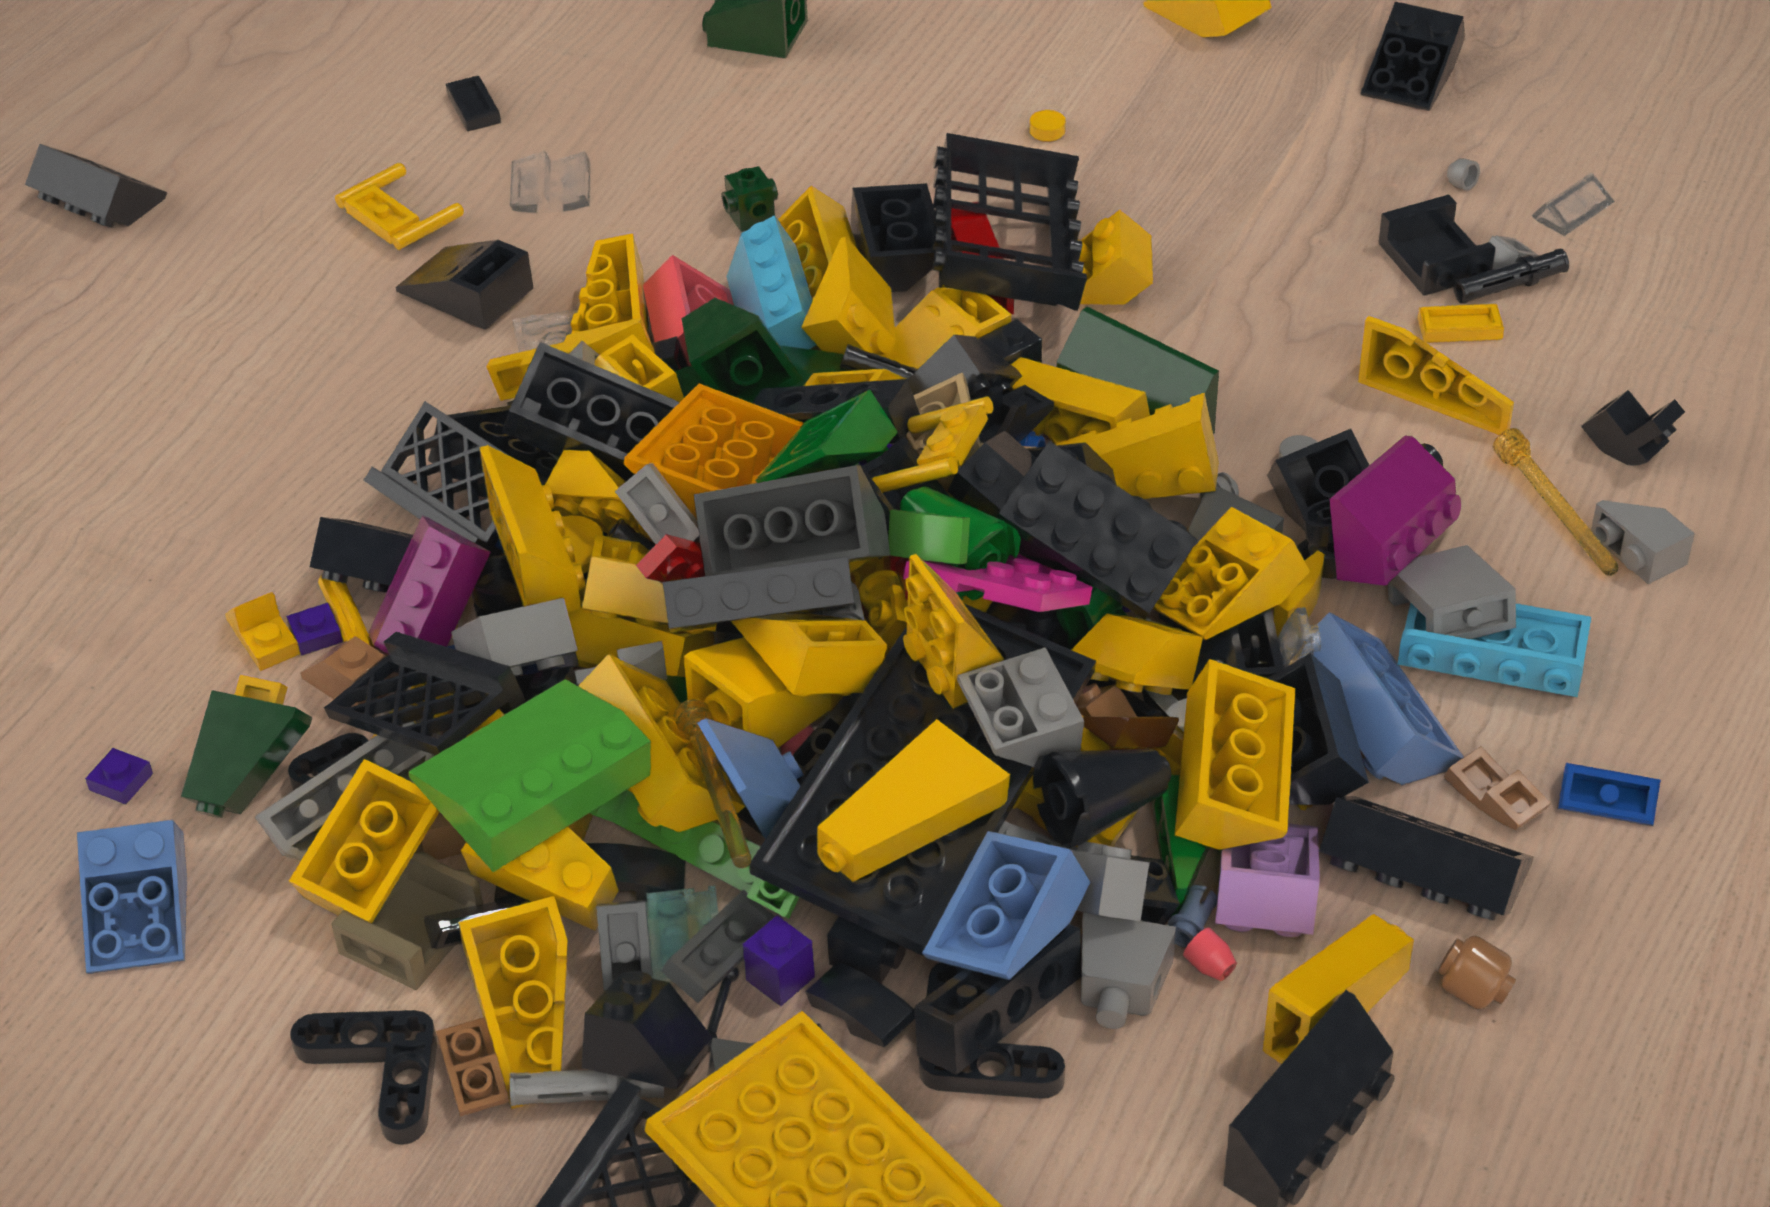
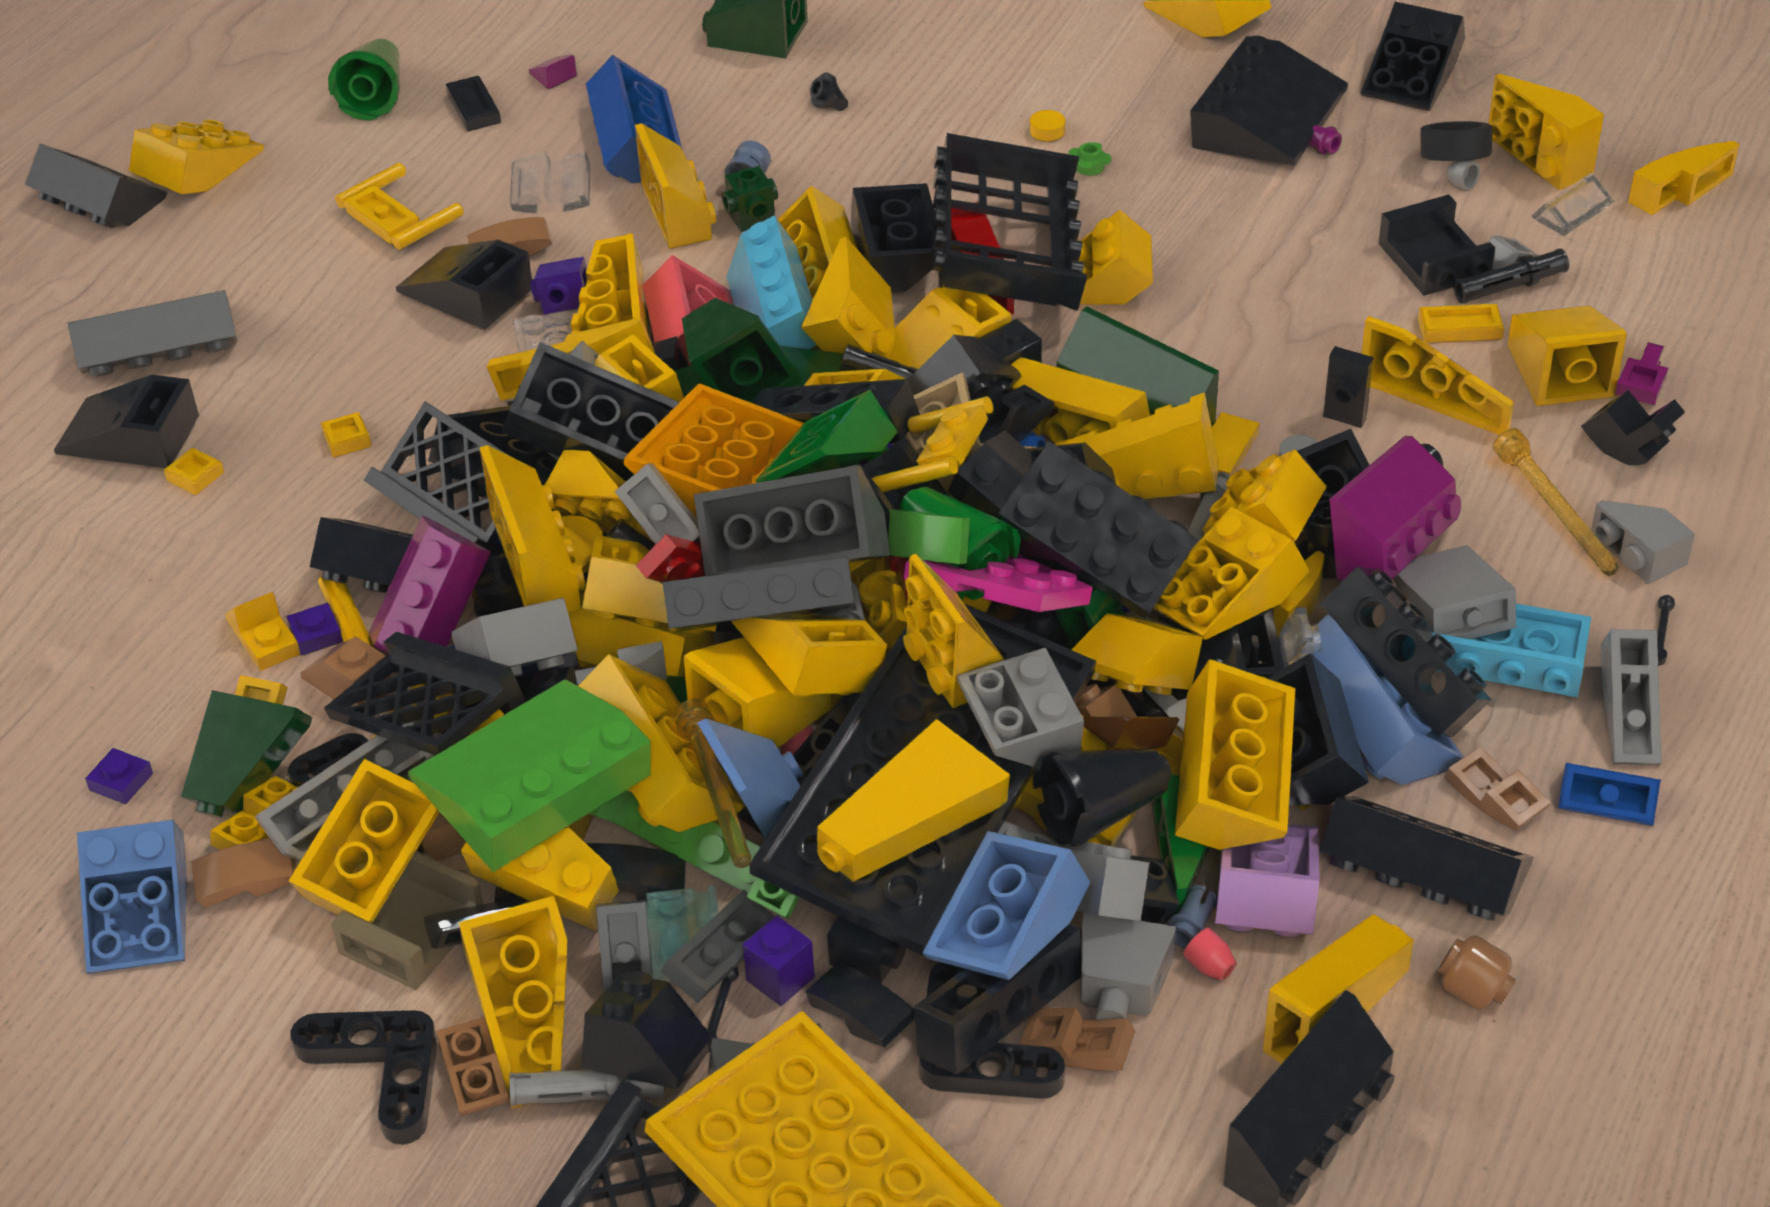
(133, 422): none -> black slope
(152, 332): none -> dark grey slope
(190, 154): none -> yellow slope
(193, 471): none -> yellow tile
(240, 868): none -> medium nougat slope
(243, 826): none -> yellow slope
(346, 434): none -> yellow tile
(367, 80): none -> green cone
(525, 233): none -> medium nougat slope
(555, 70): none -> magenta slope
(559, 284): none -> dark purple brick
(618, 102): none -> blue slope
(673, 190): none -> yellow slope
(749, 155): none -> sand blue wheel
(826, 91): none -> black plate
(1081, 1042): none -> medium nougat slope
(1091, 158): none -> bright green plate
(1233, 440): none -> yellow tile
(1265, 103): none -> black slope
(1275, 492): none -> yellow slope
(1326, 139): none -> magenta pin
(1348, 386): none -> black plate
(1352, 608): none -> black brick
(1456, 140): none -> black tyre
(1545, 129): none -> yellow slope
(1567, 354): none -> yellow slope
(1632, 696): none -> light grey slope
(1644, 376): none -> magenta plate
(1666, 604): none -> black hinge
(1682, 176): none -> yellow slope

